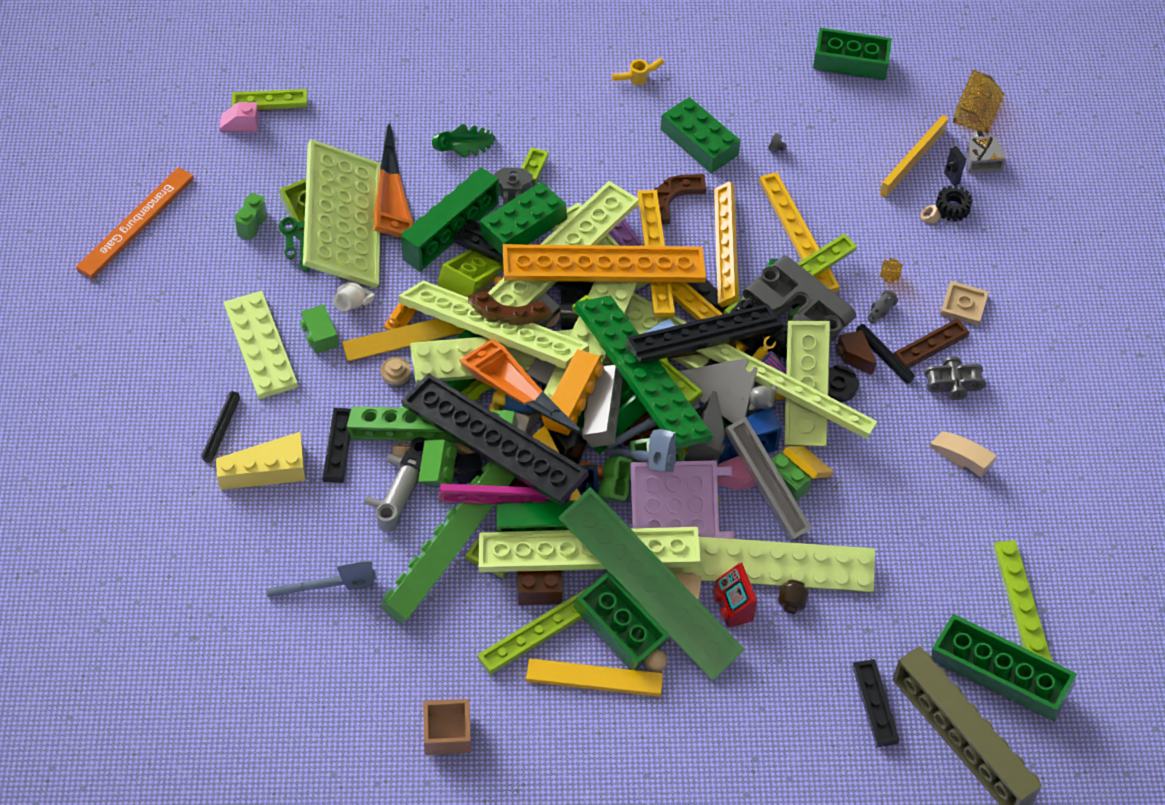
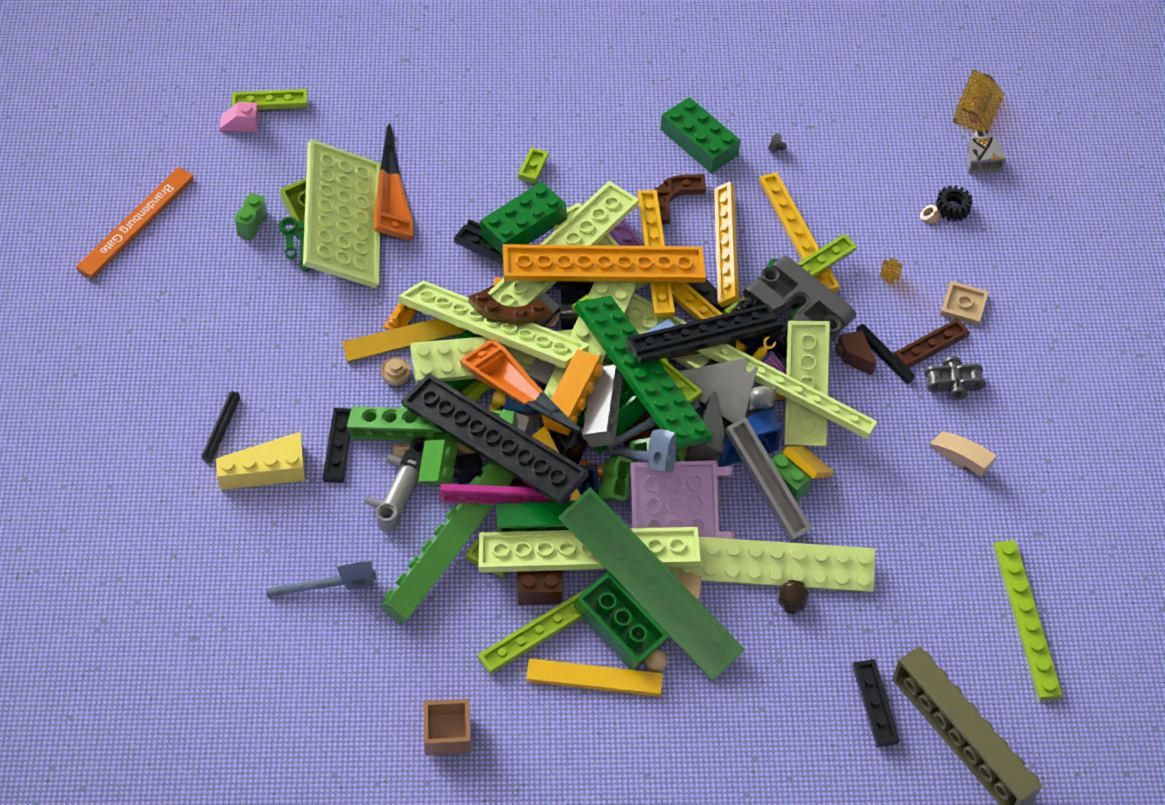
(260, 345): yellowish green plate -> none
(319, 329): bright green brick -> none
(352, 296): white piece -> none
(438, 227): green brick -> none
(463, 140): green plant -> none
(468, 273): lime slope -> none
(513, 185): dark grey hinge -> none
(638, 71): yellow piece -> none
(735, 596): slope -> none
(740, 476): bright pink slope -> none
(842, 383): black tile -> none
(852, 53): green brick -> none
(881, 307): dark grey piece -> none
(914, 156): yellow tile -> none
(955, 165): black plate -> none
(1004, 667): green brick -> none

